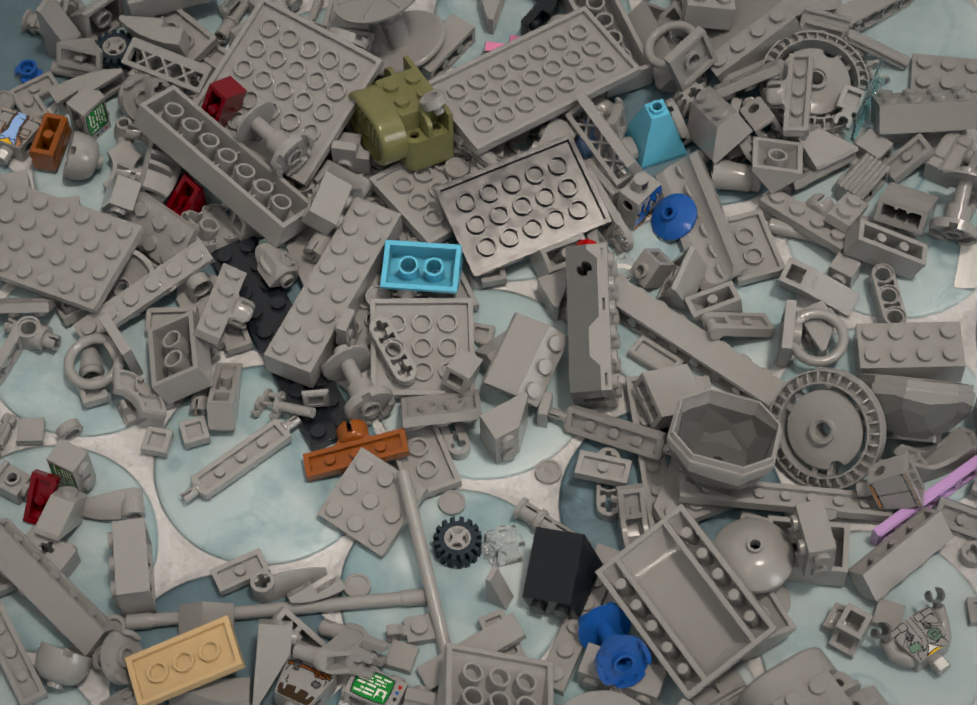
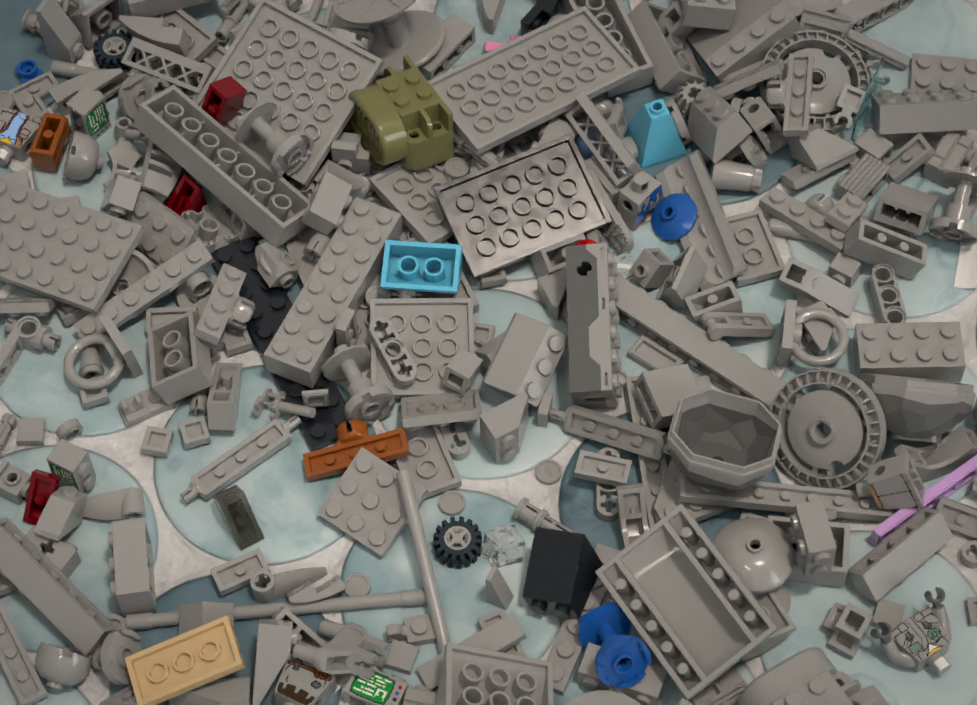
(80, 54): light grey slope -> none
(141, 395): light grey tile -> none
(238, 516): none -> clear smoke slope
(433, 101): light grey tile -> none
(688, 58): light grey tile -> none
(776, 162): light grey slope -> none

